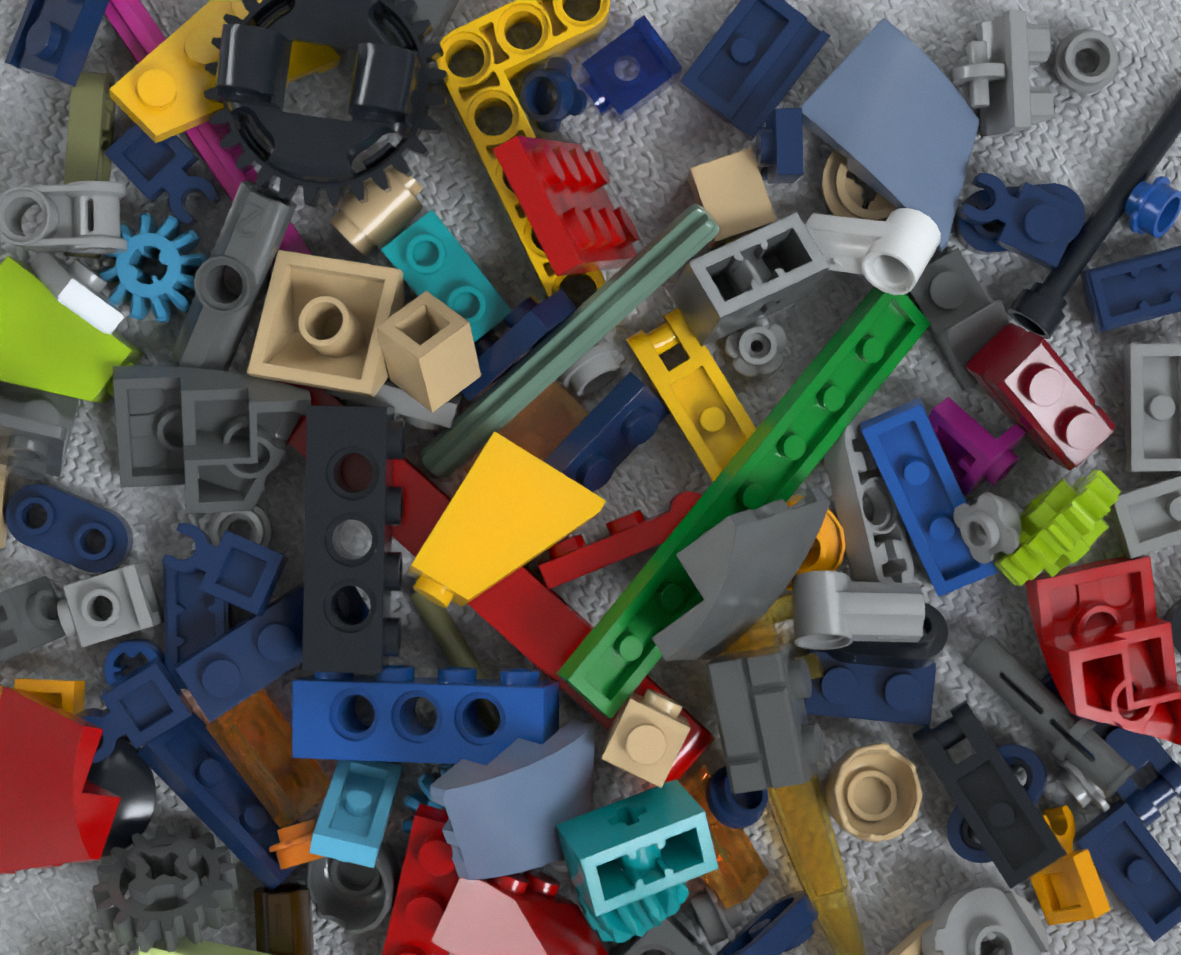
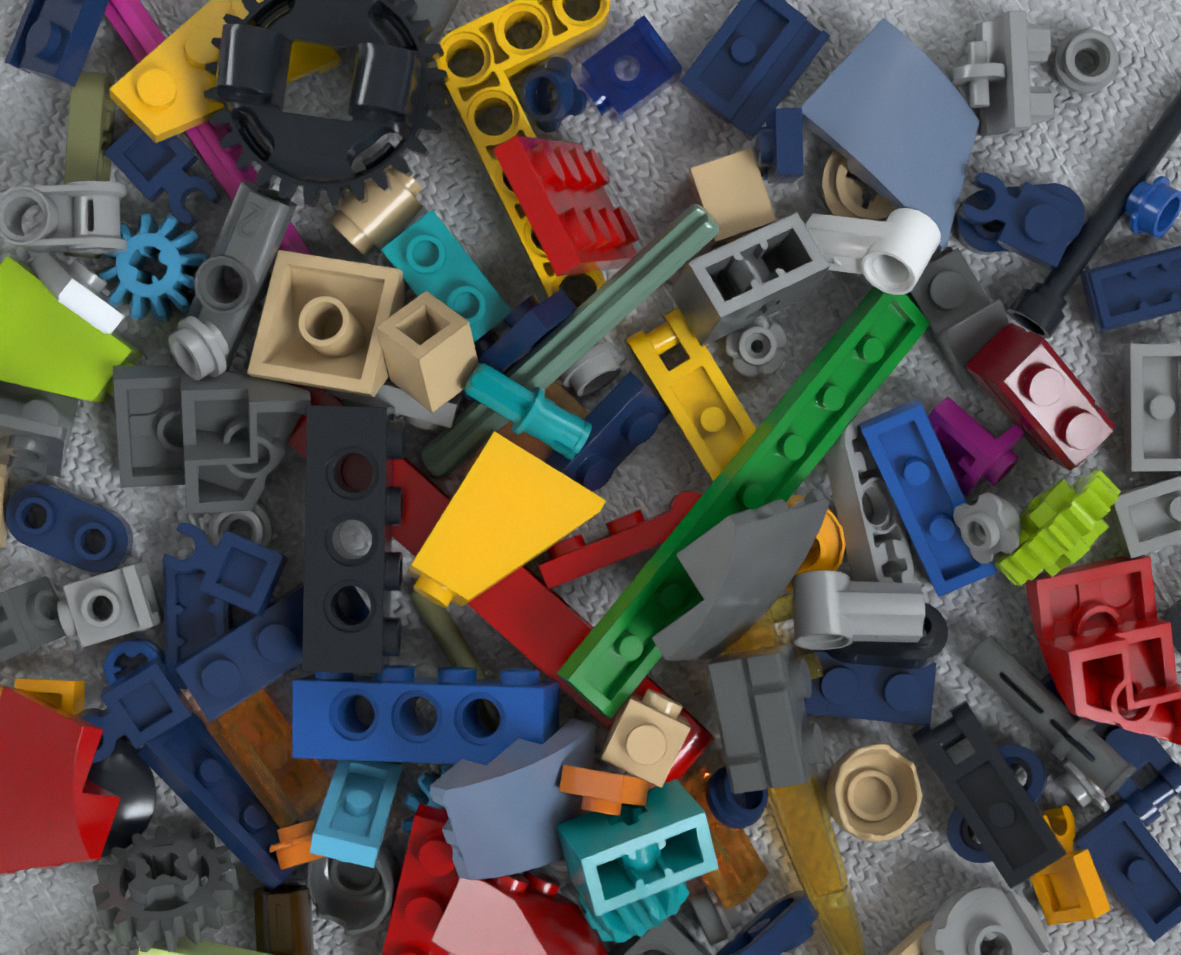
(199, 348): none -> light grey plate
(528, 410): none -> teal axle
(603, 790): none -> orange plate

